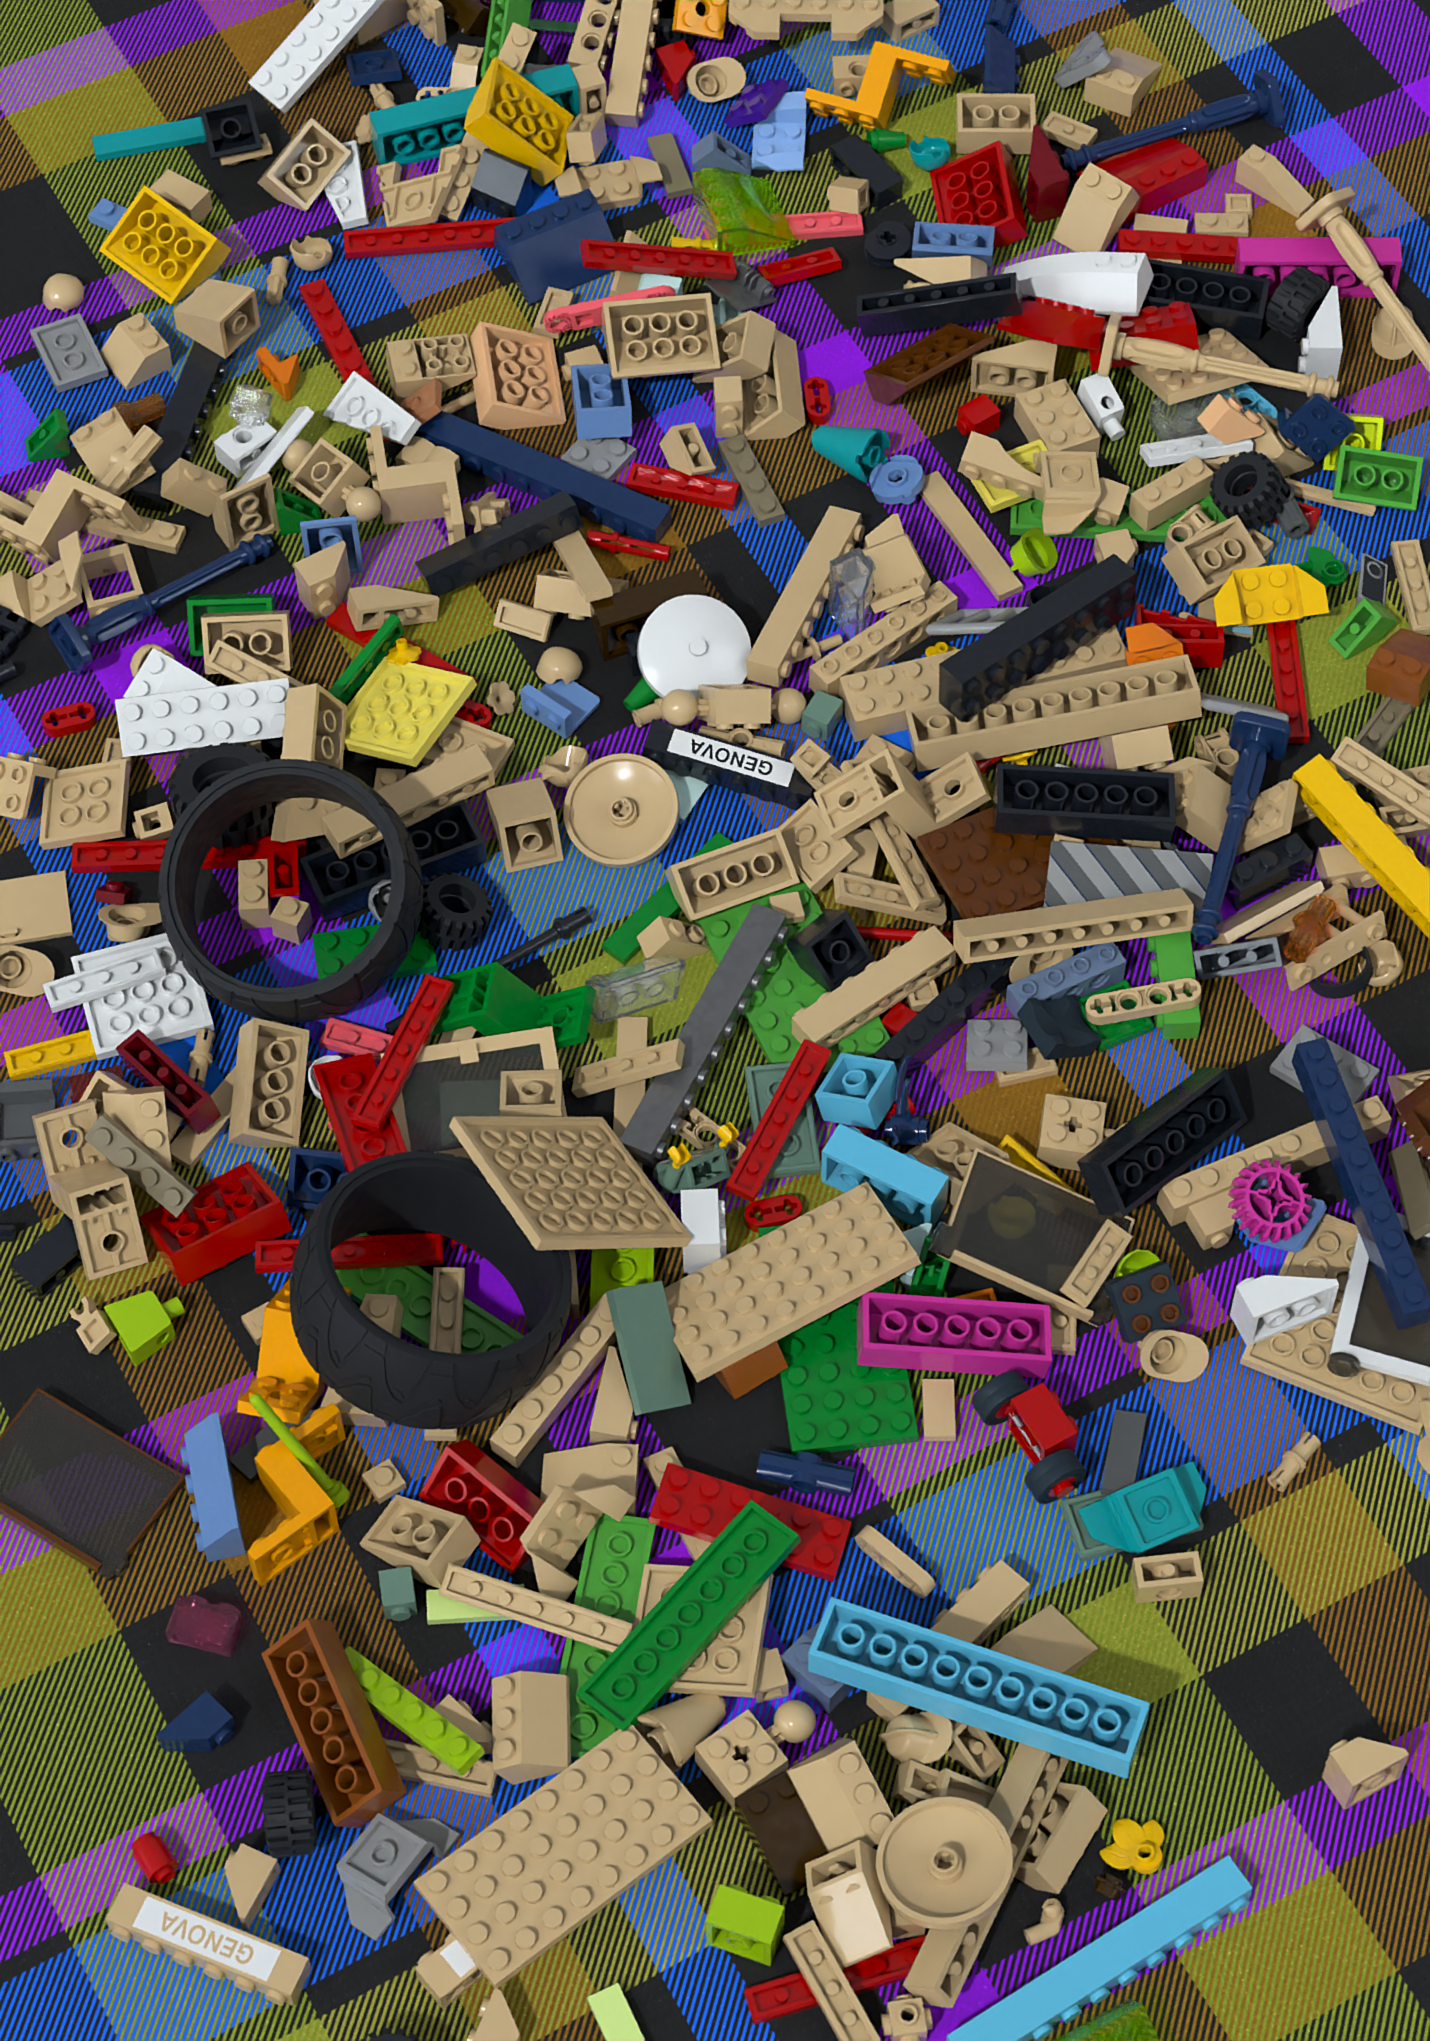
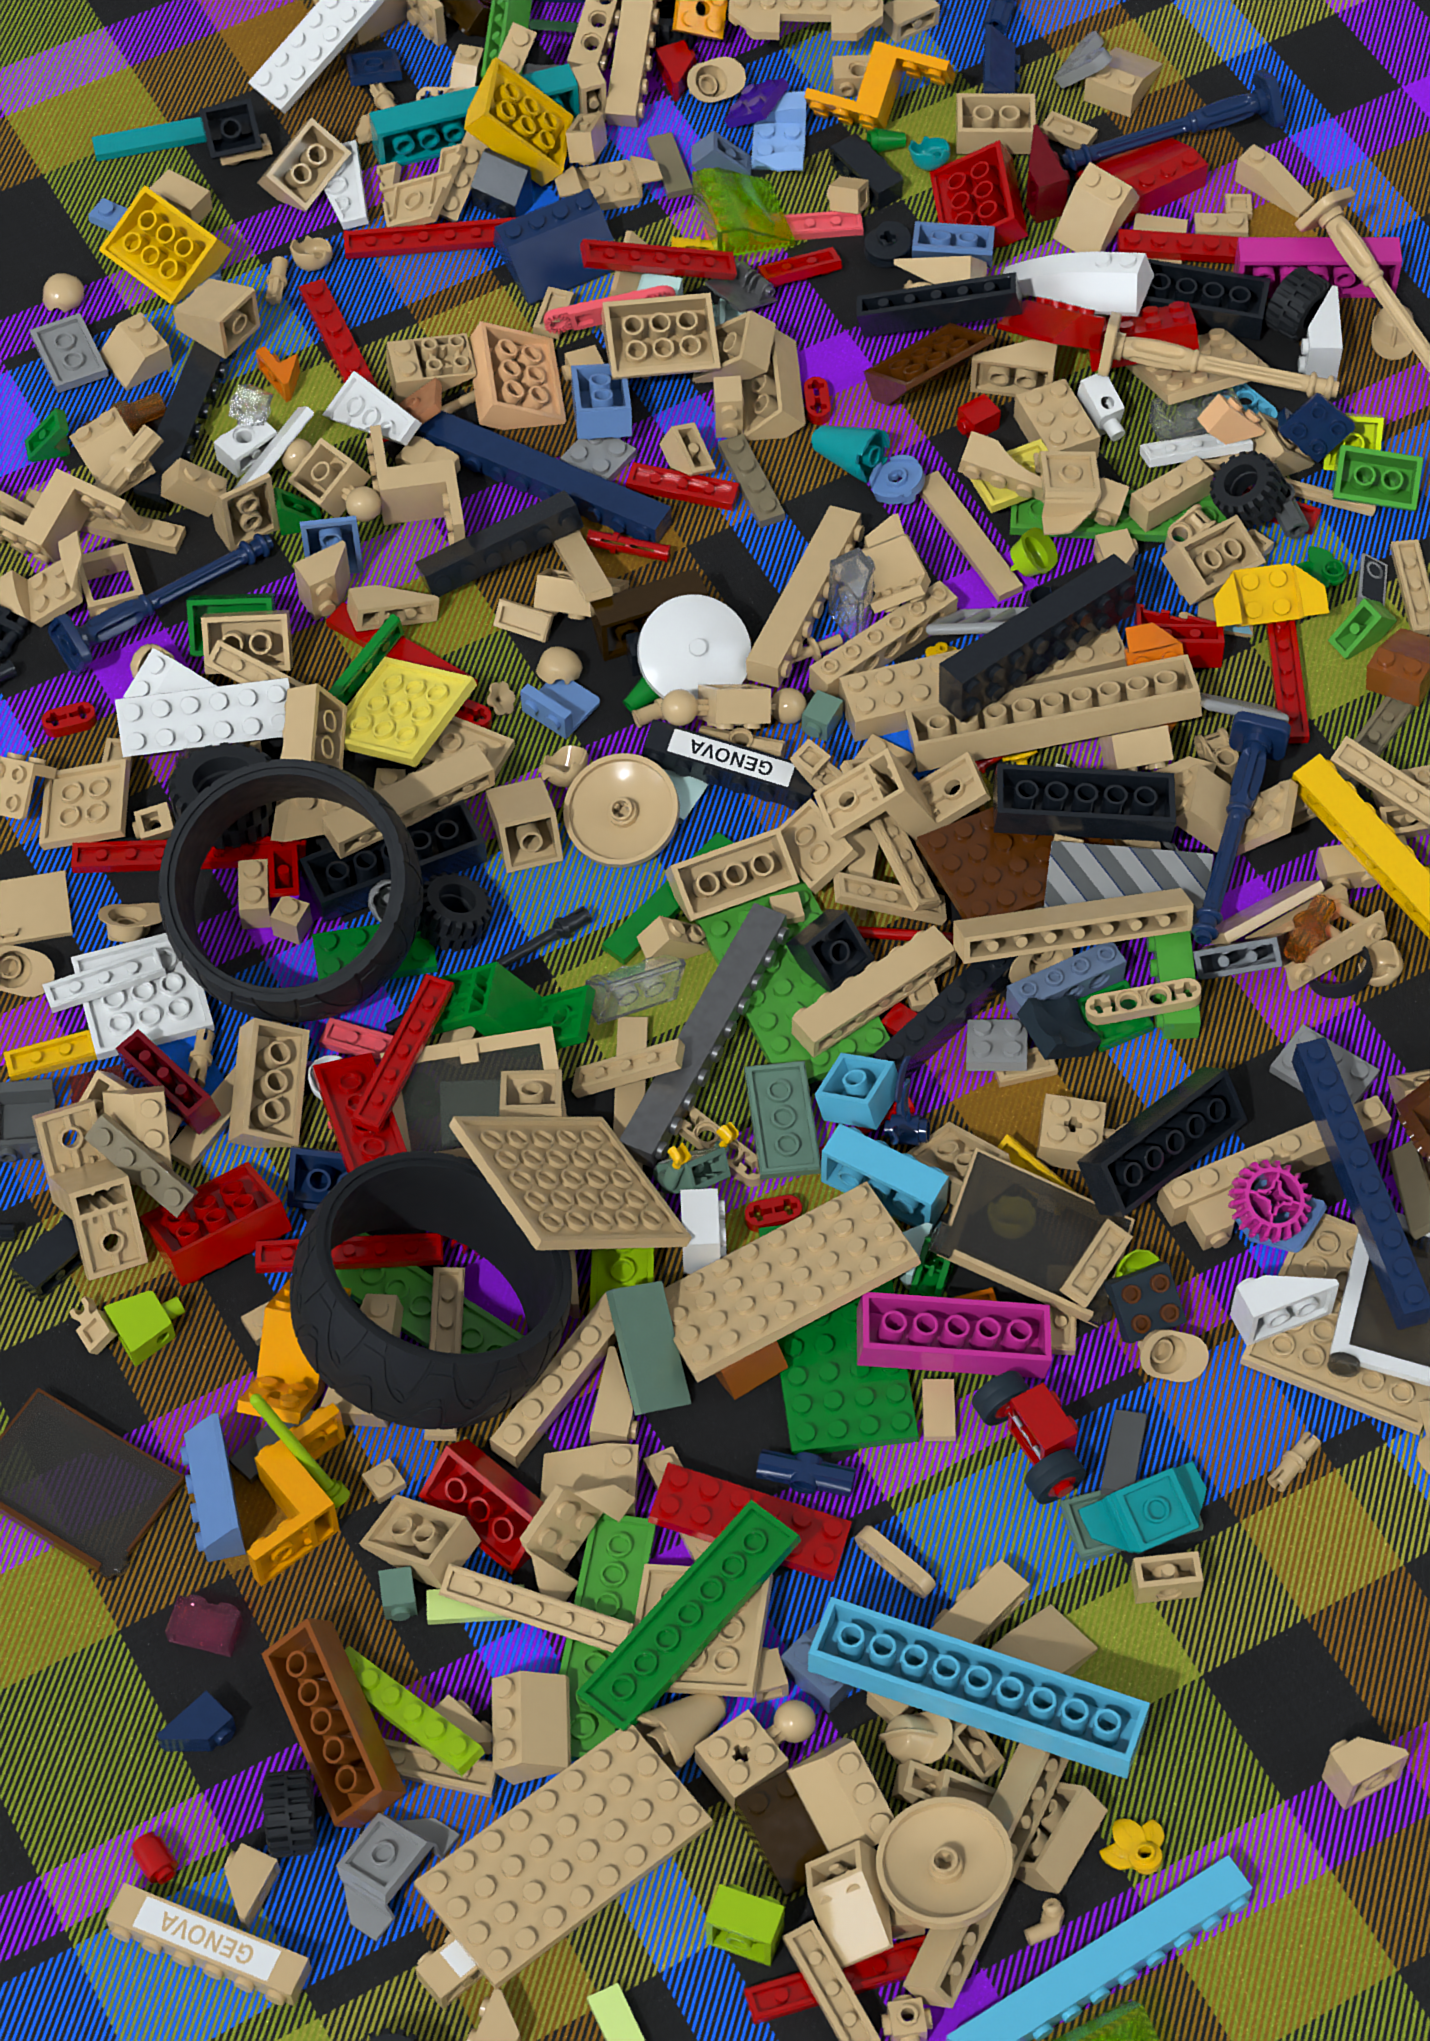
(114, 893): dark red plate -> none
(403, 652): yellow plant -> none
(485, 511): tan hips -> none
(778, 1120): red plate -> none
(1109, 1887): dark brown plate -> none
(1268, 871): black brick -> none

